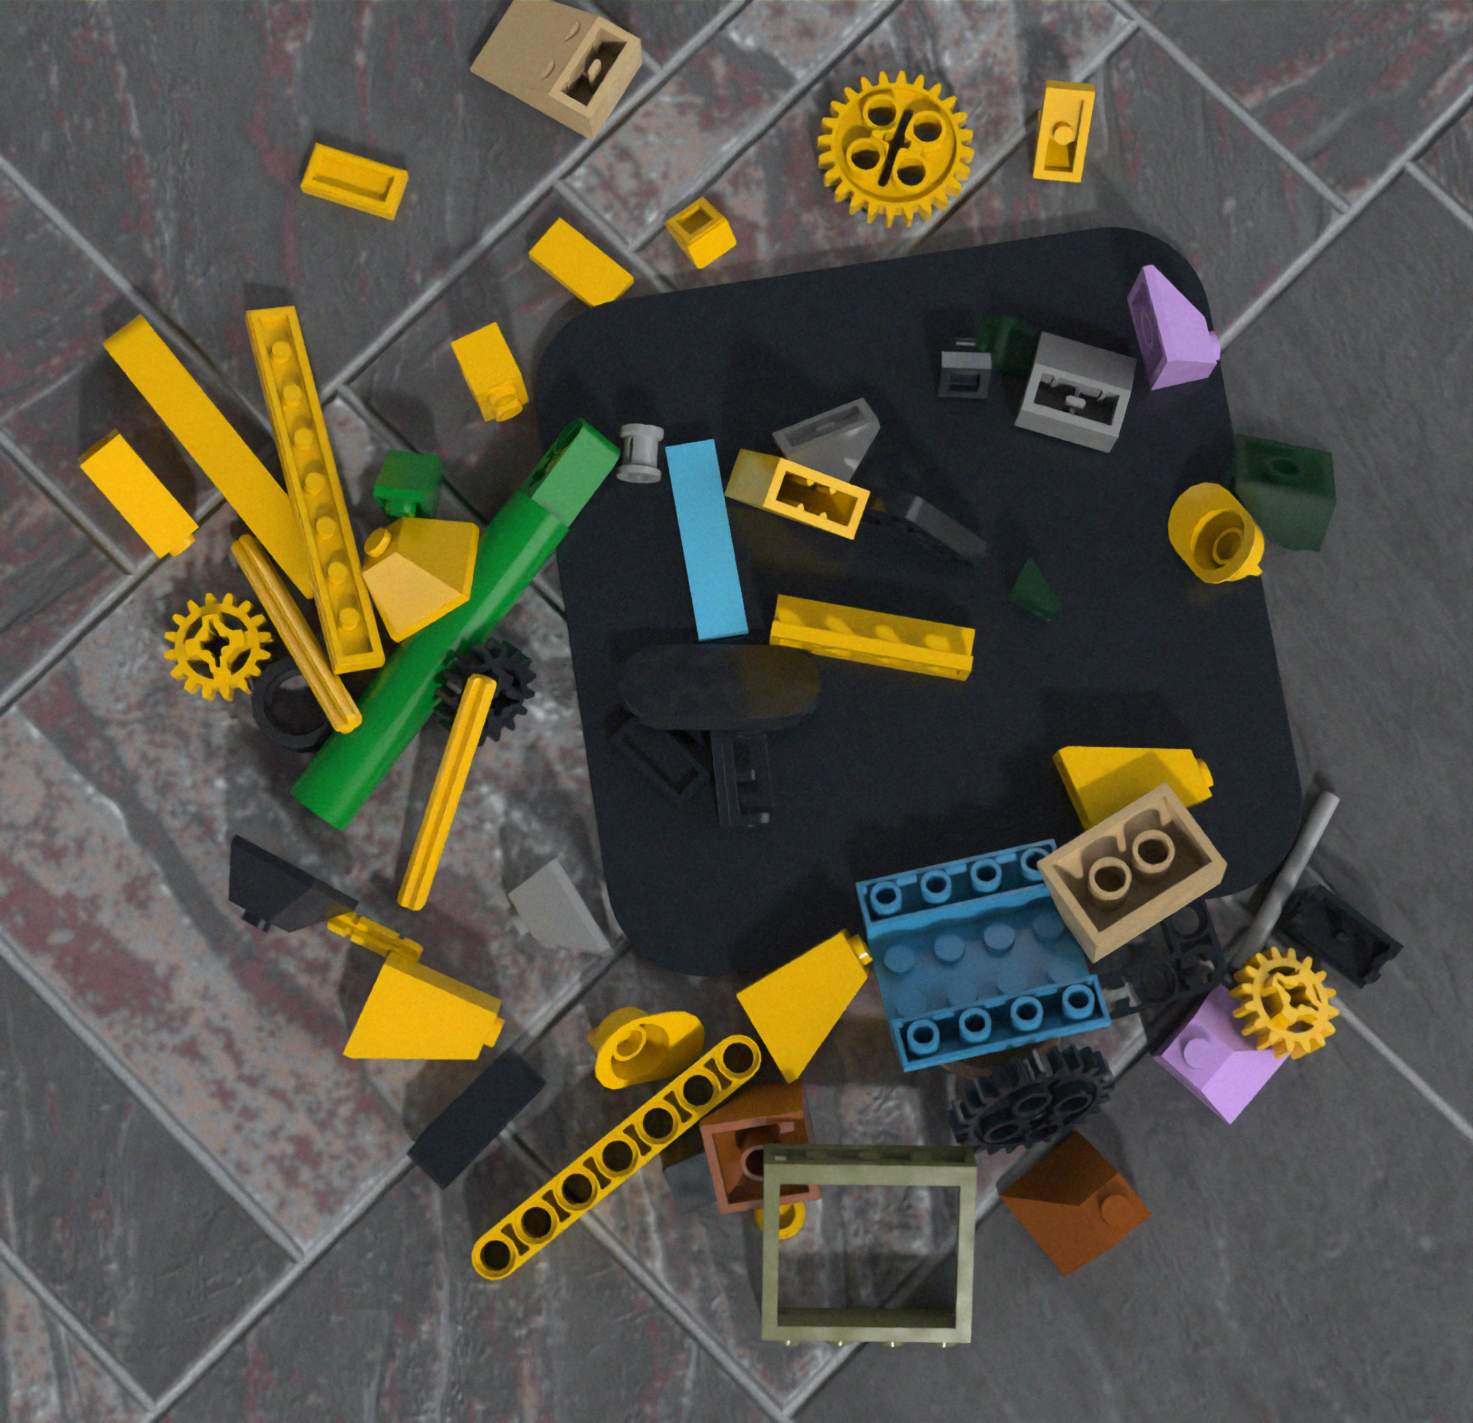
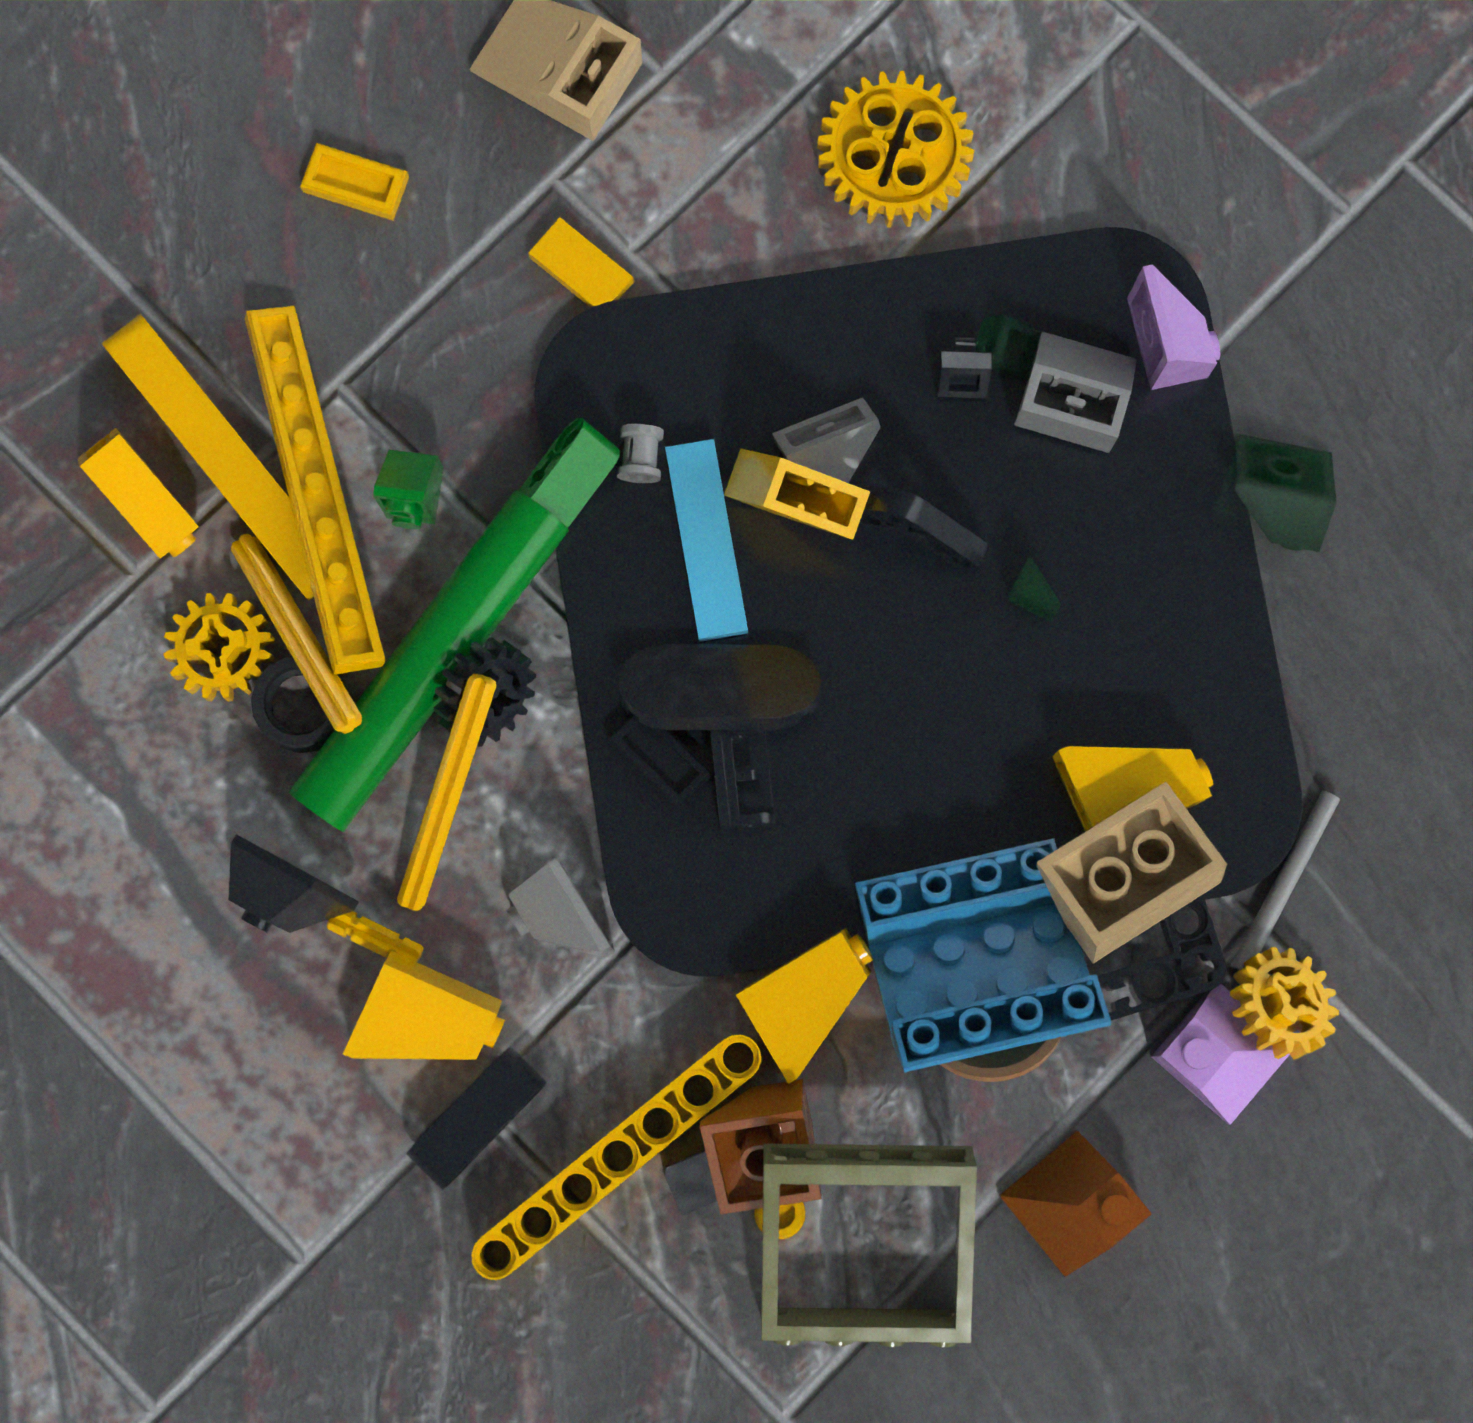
(419, 571): yellow slope -> none
(491, 373): yellow brick -> none
(644, 1046): yellow piece -> none
(701, 232): yellow slope -> none
(873, 637): yellow fence -> none
(1031, 1099): black gear -> none
(1063, 130): yellow slope -> none
(1215, 534): yellow piece -> none
(1340, 936): black hinge -> none

